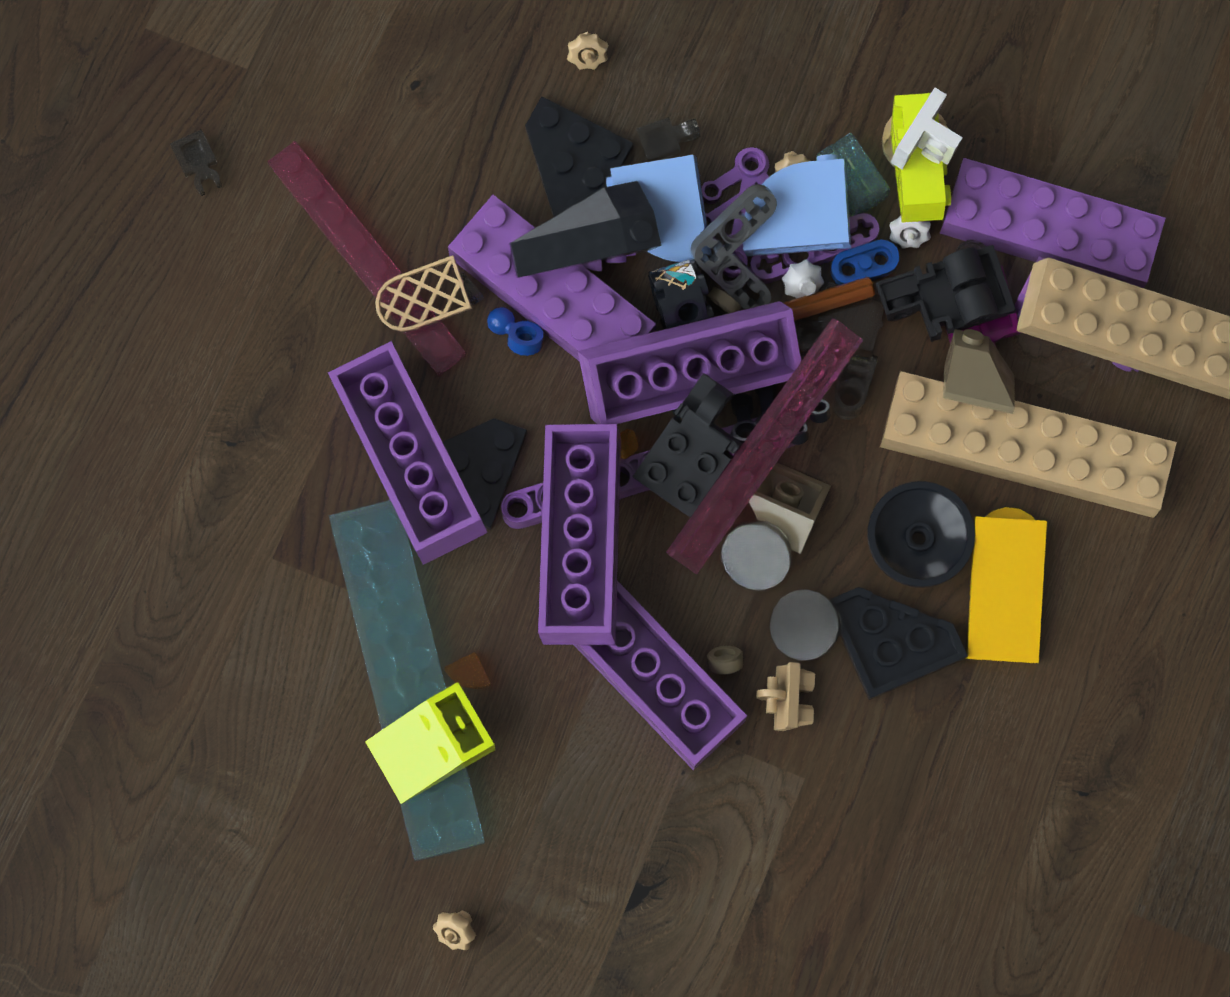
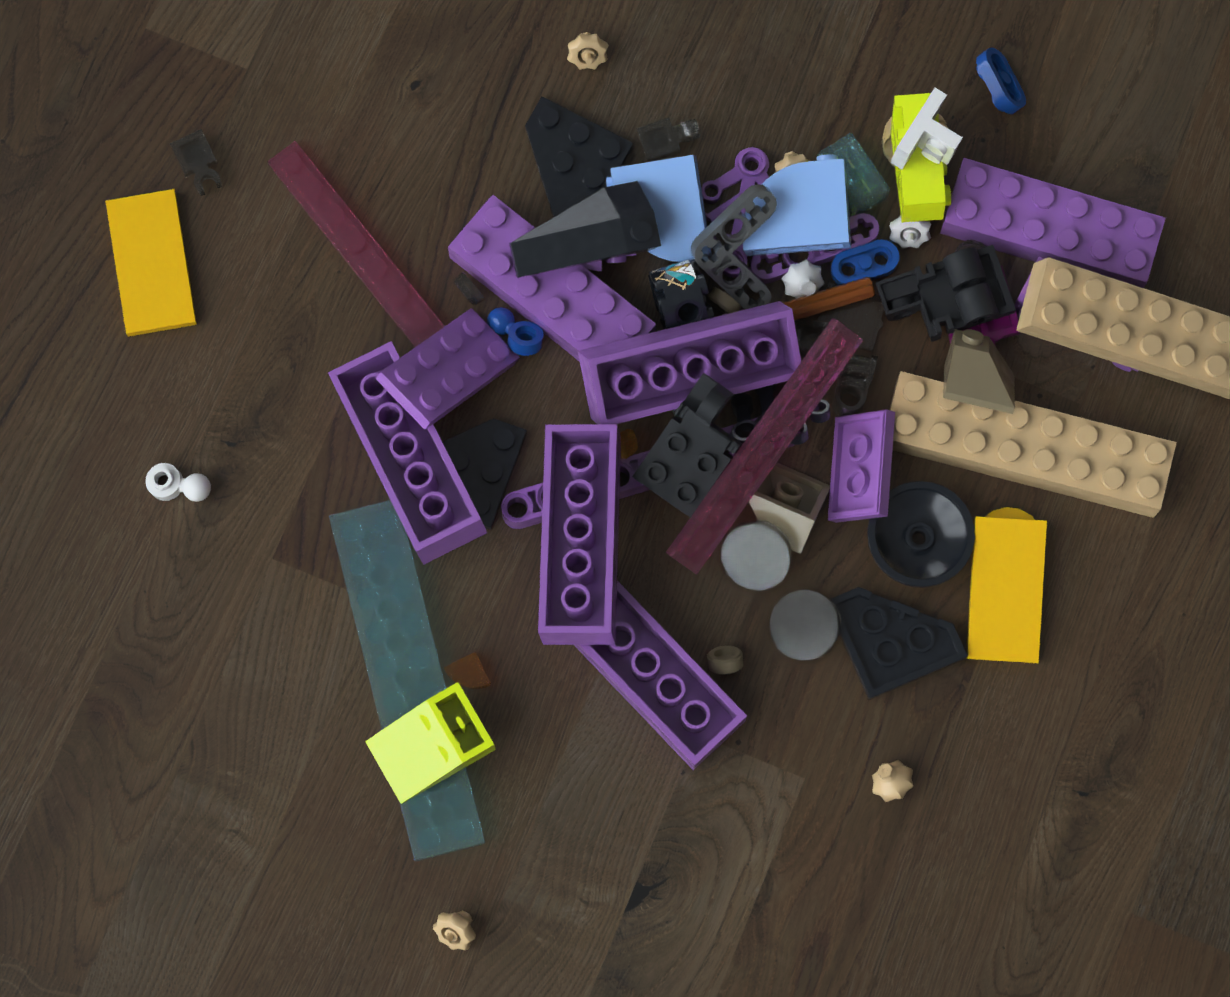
(151, 262): none -> yellow tile
(195, 486): none -> white plate
(406, 277): tan window -> none
(447, 368): none -> medium lavender plate
(783, 696): tan hips -> none
(861, 466): none -> medium lavender tile
(892, 780): none -> tan piece
(1001, 81): none -> blue plate

